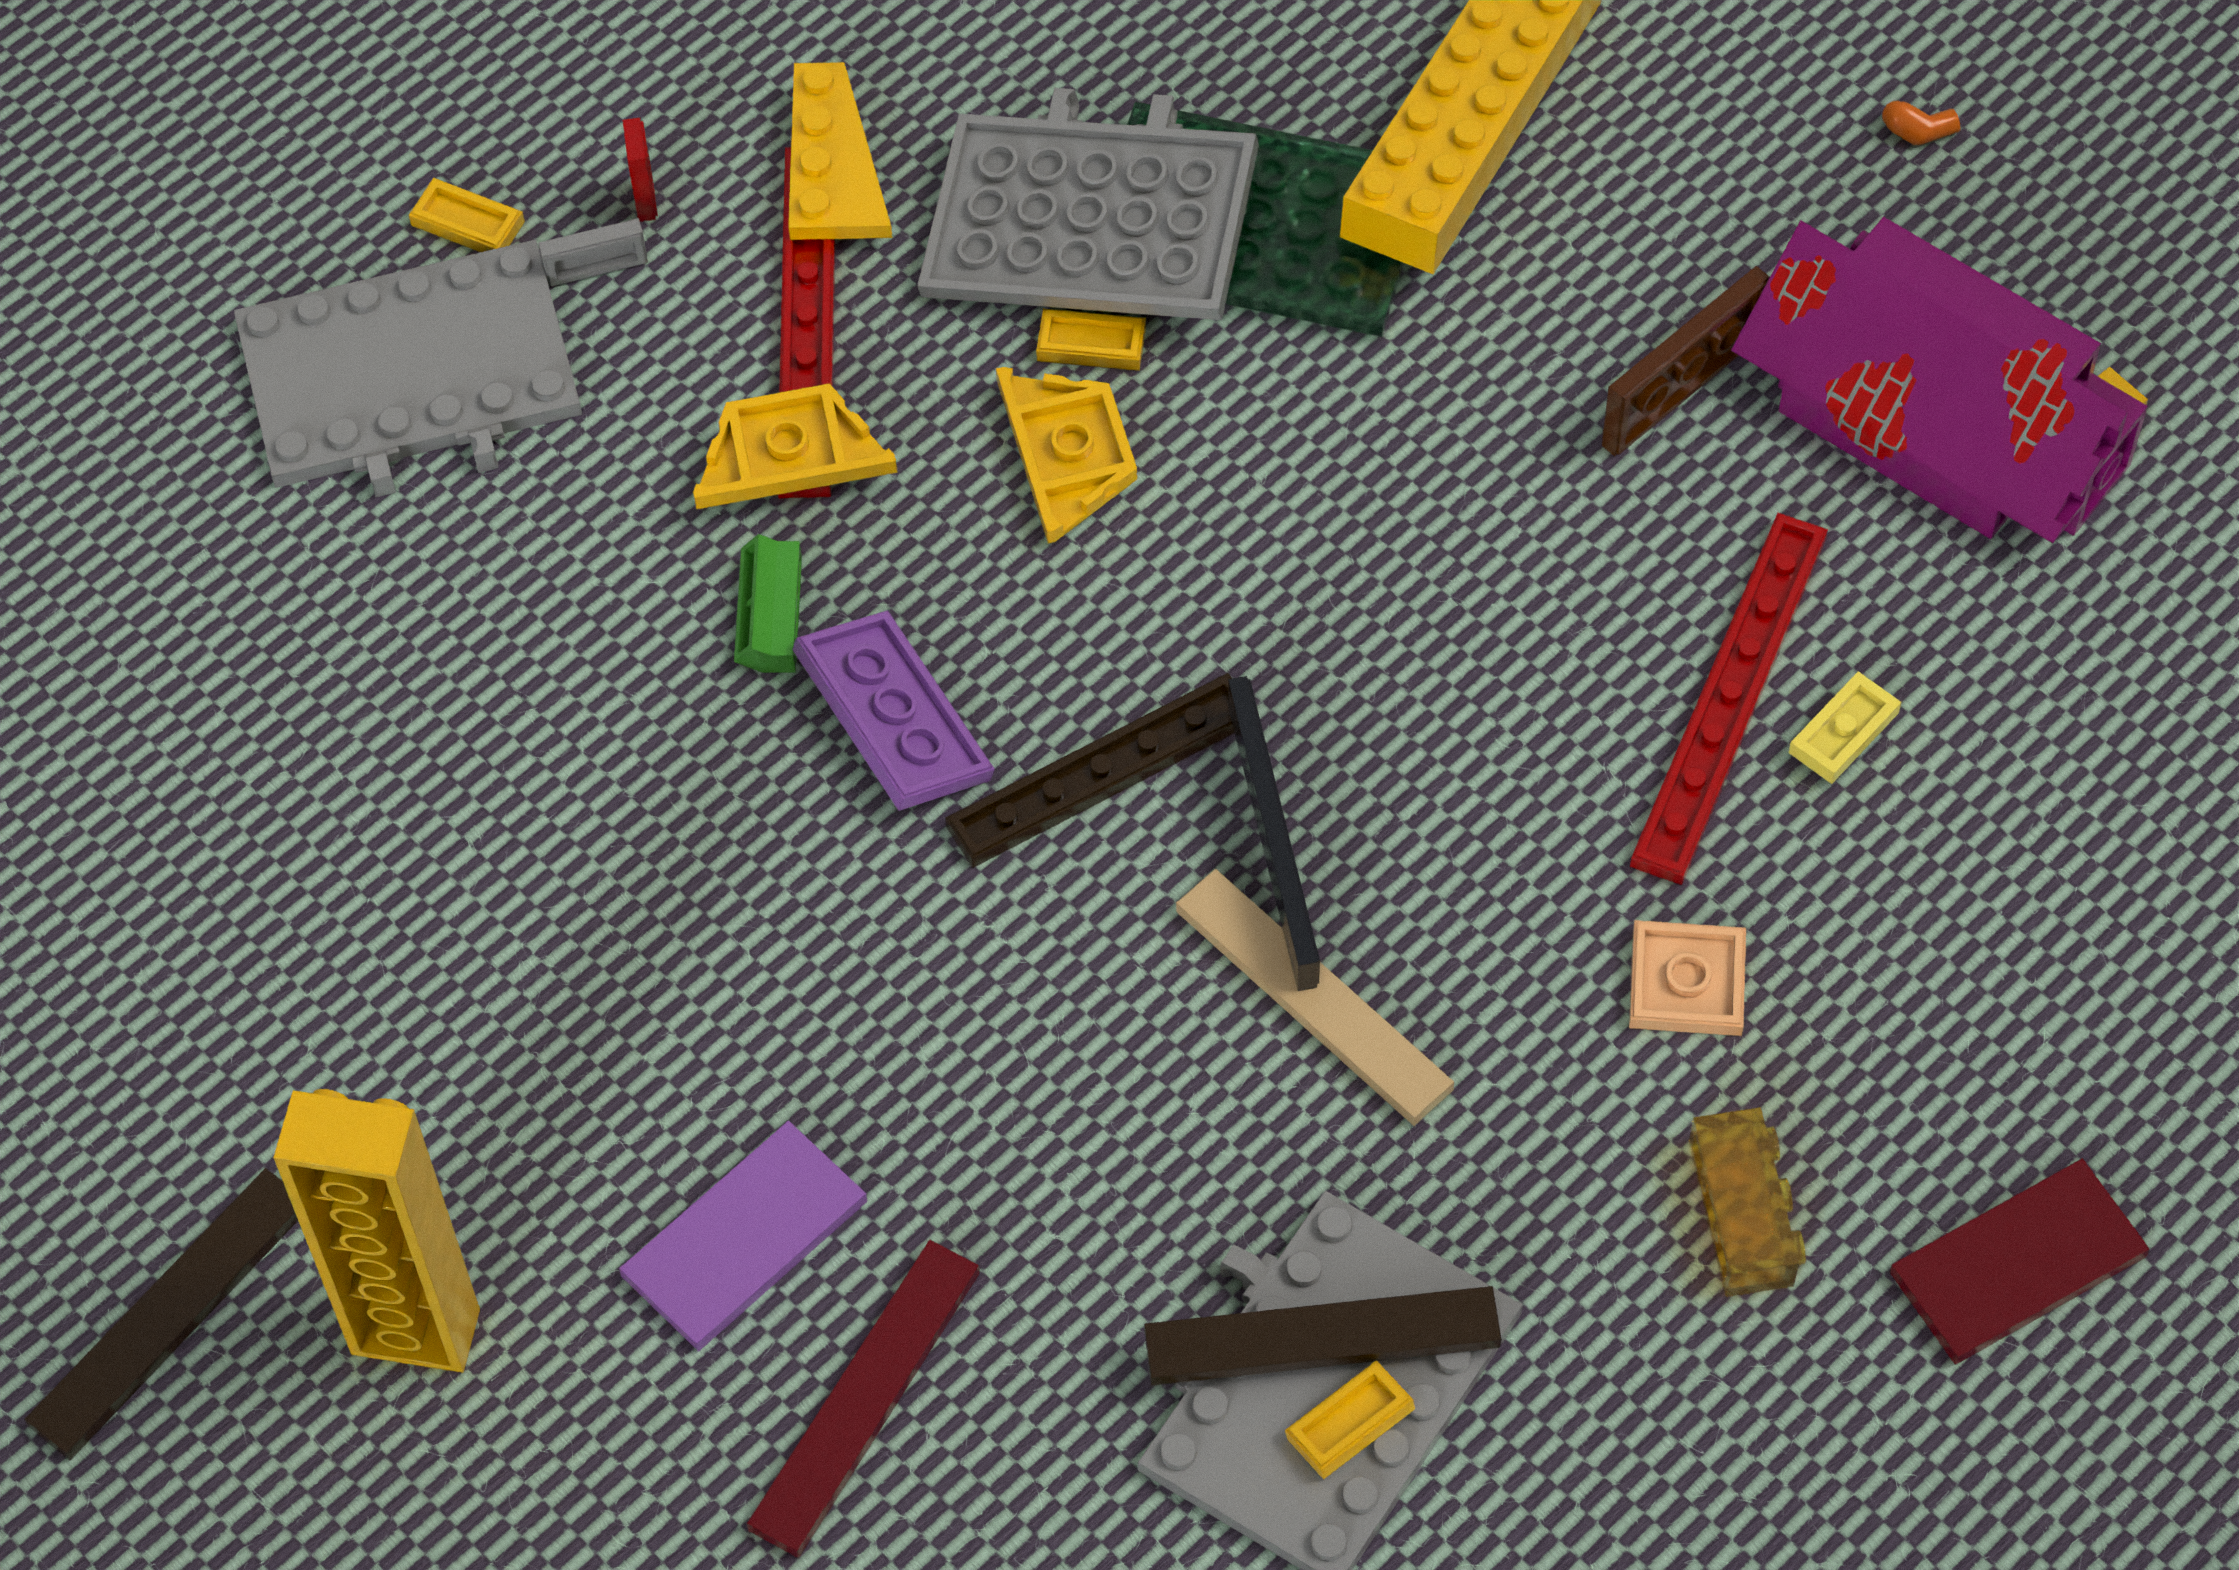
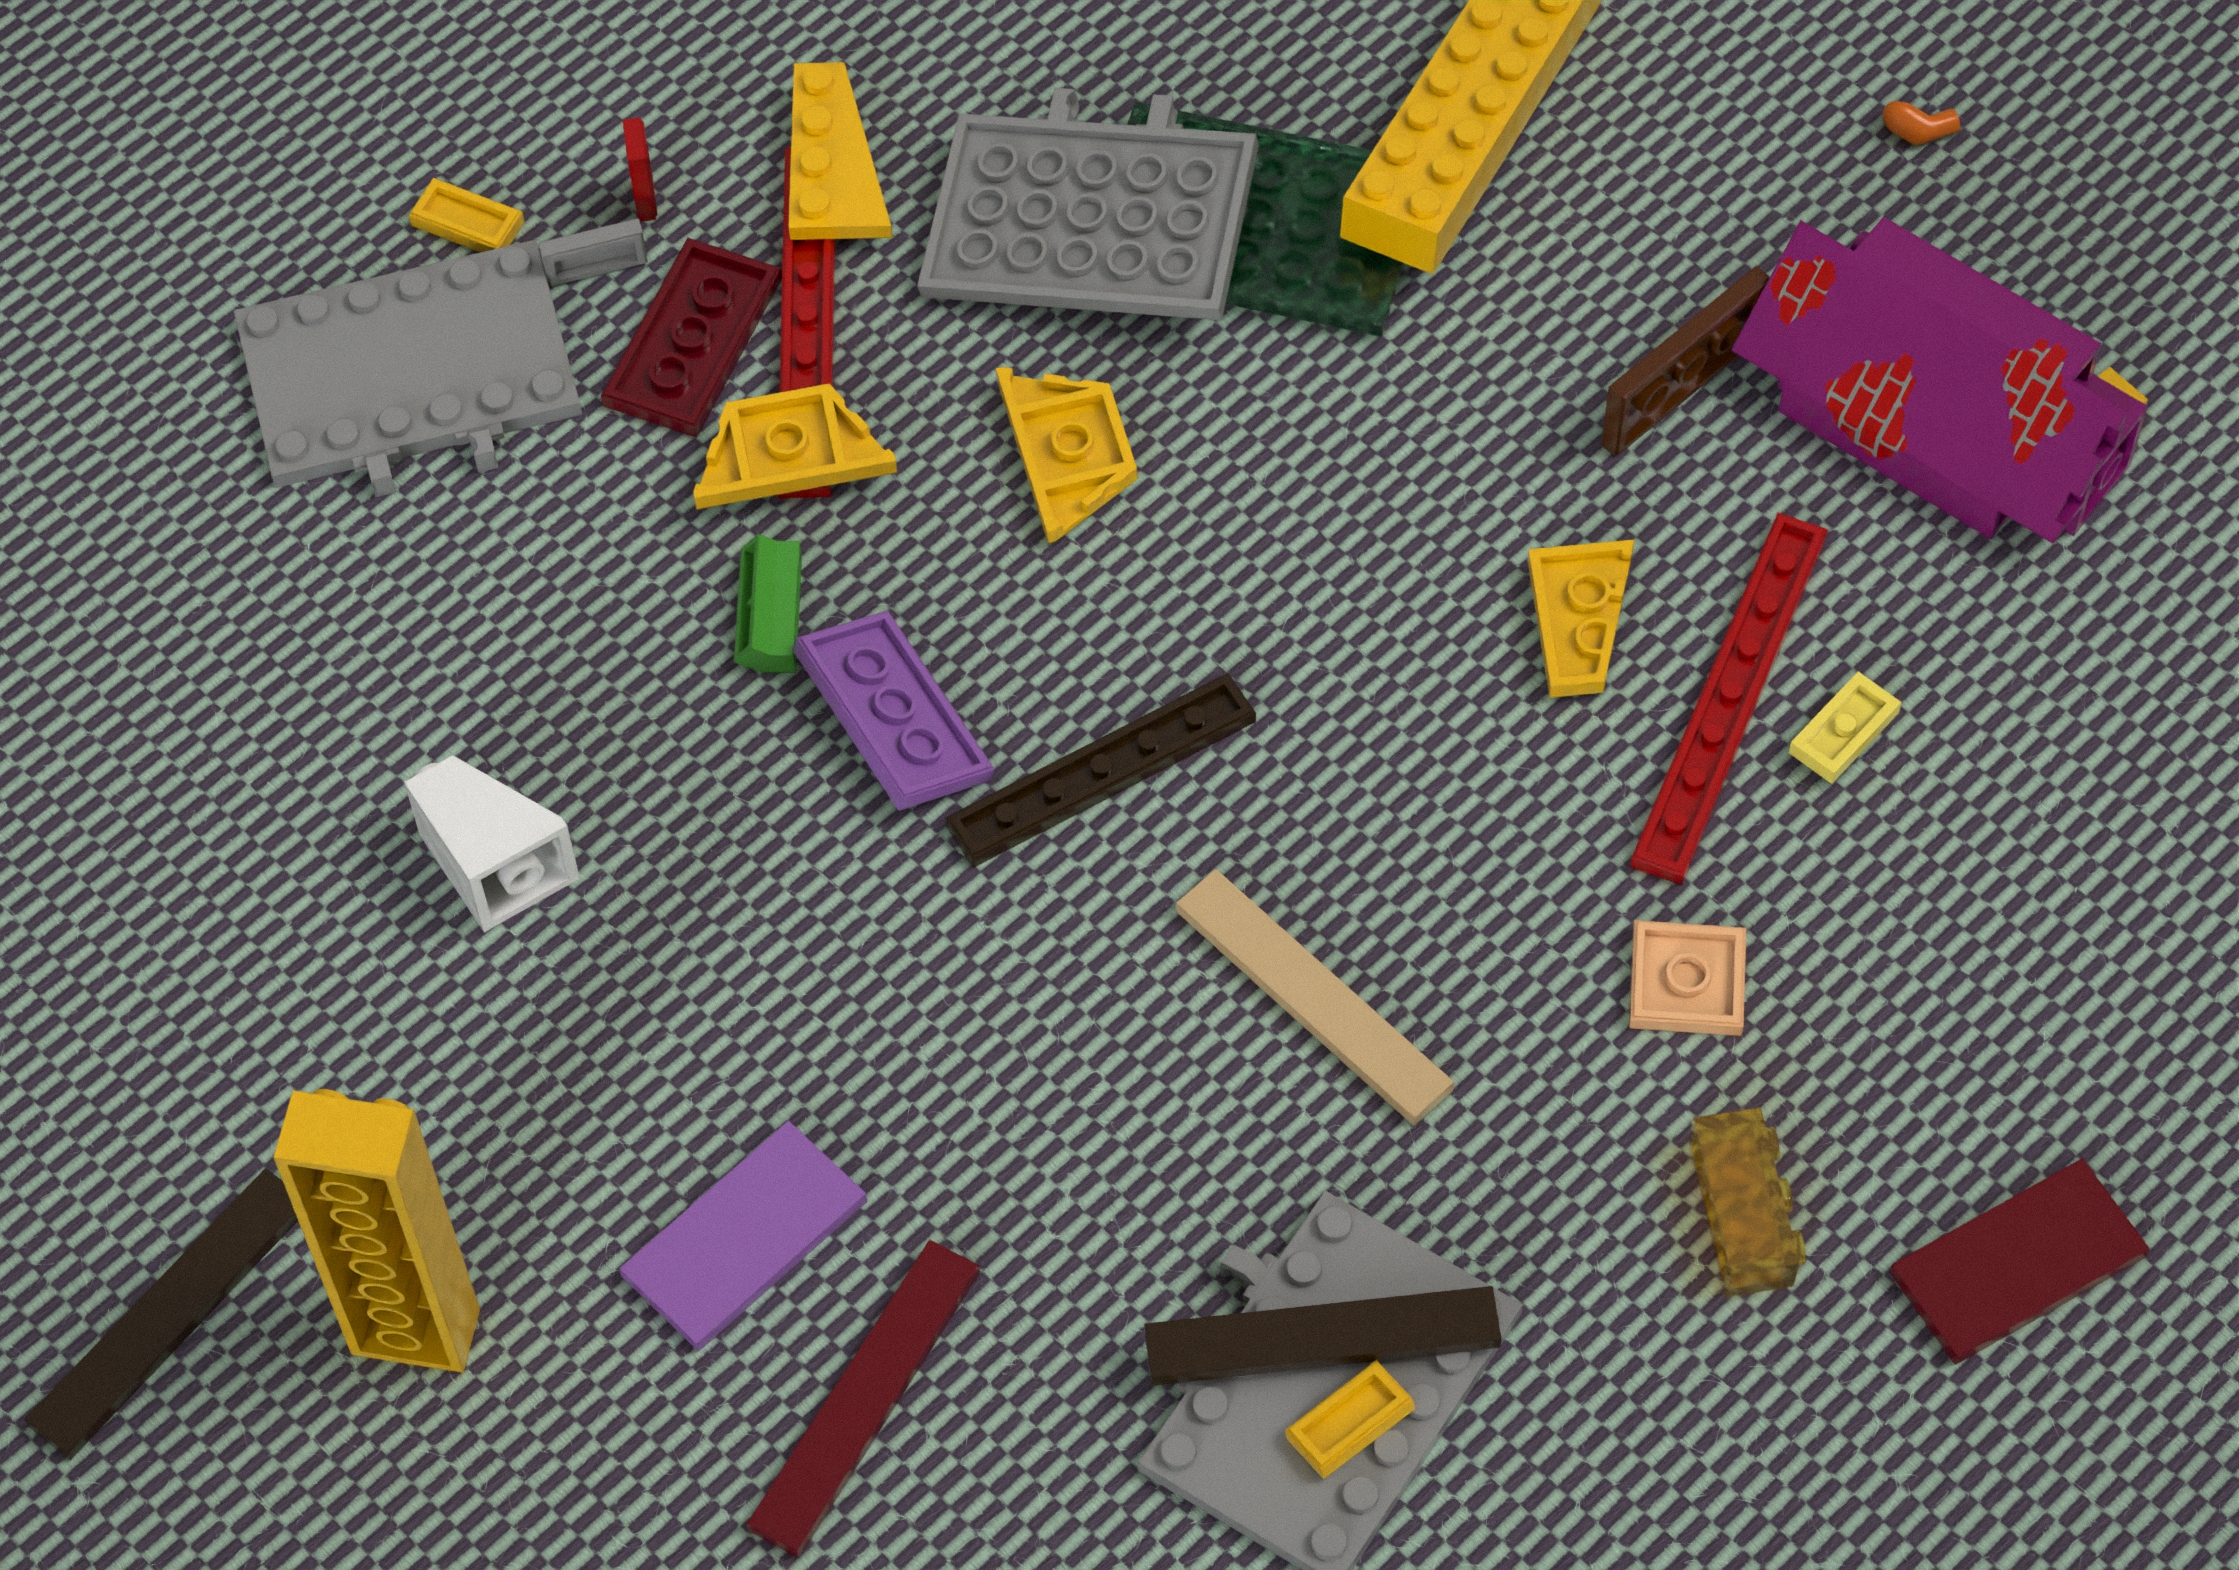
(490, 840): none -> white slope
(691, 337): none -> dark red tile
(1091, 339): yellow tile -> none
(1273, 834): black tile -> none
(1578, 611): none -> yellow wing

